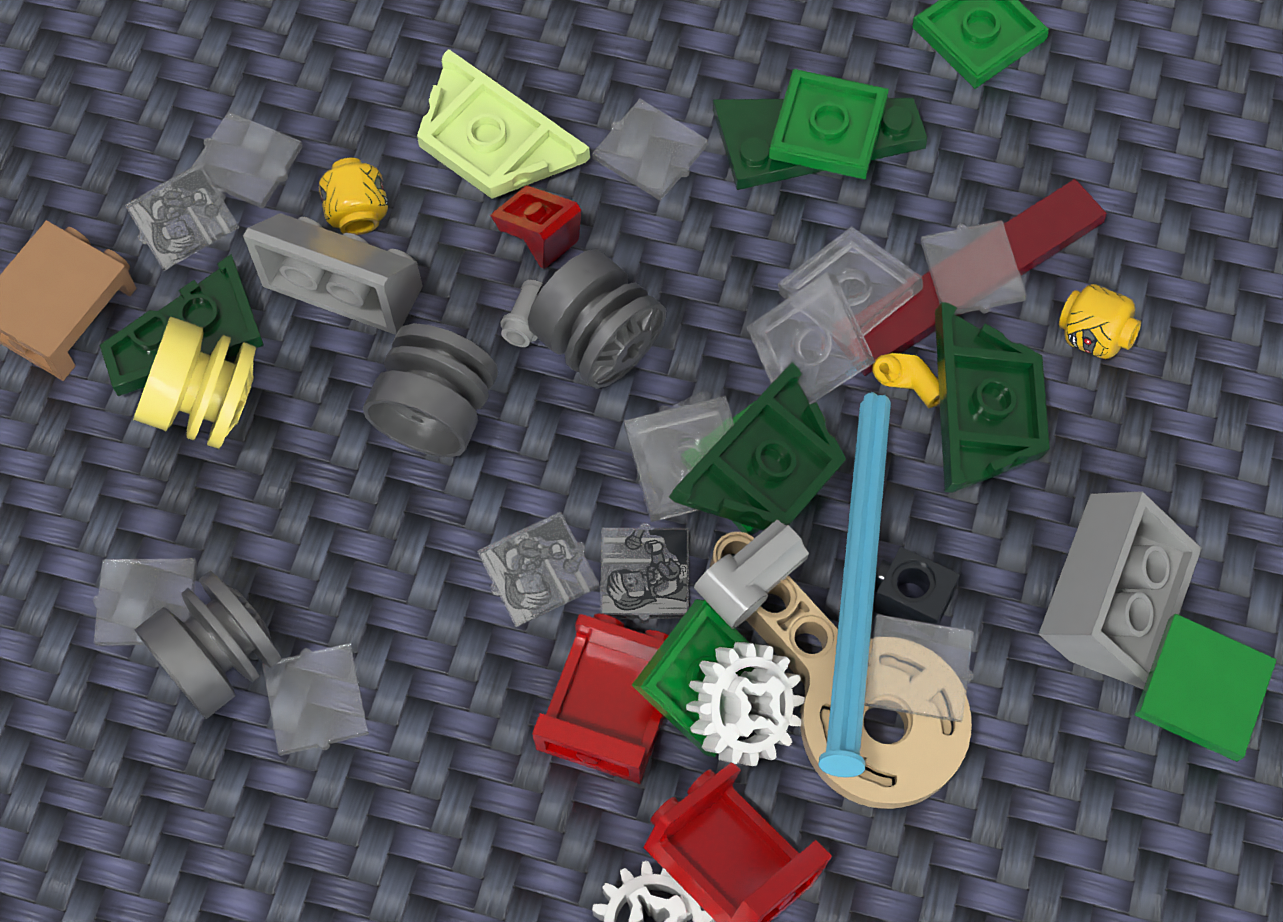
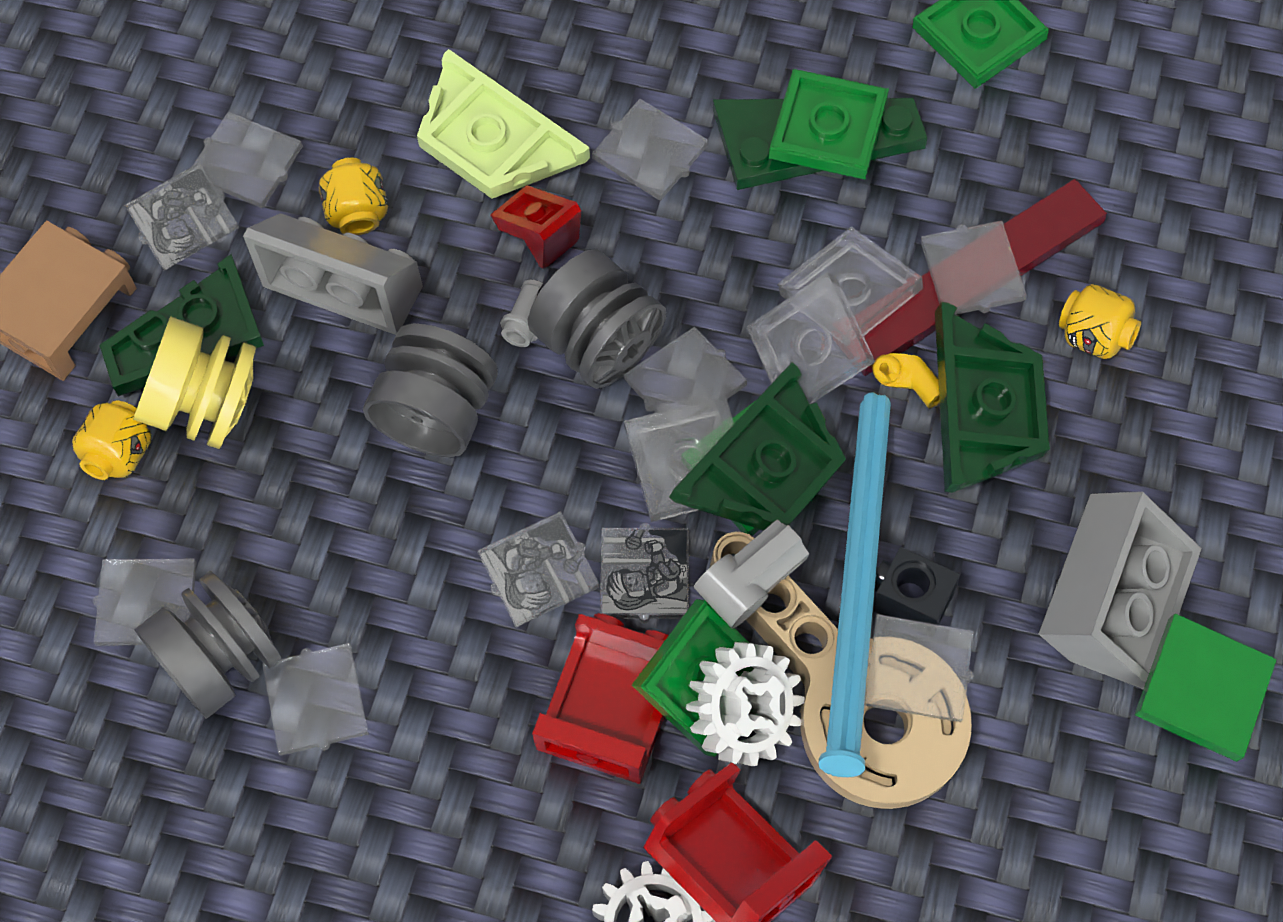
(111, 441): none -> yellow head
(685, 374): none -> clear piece

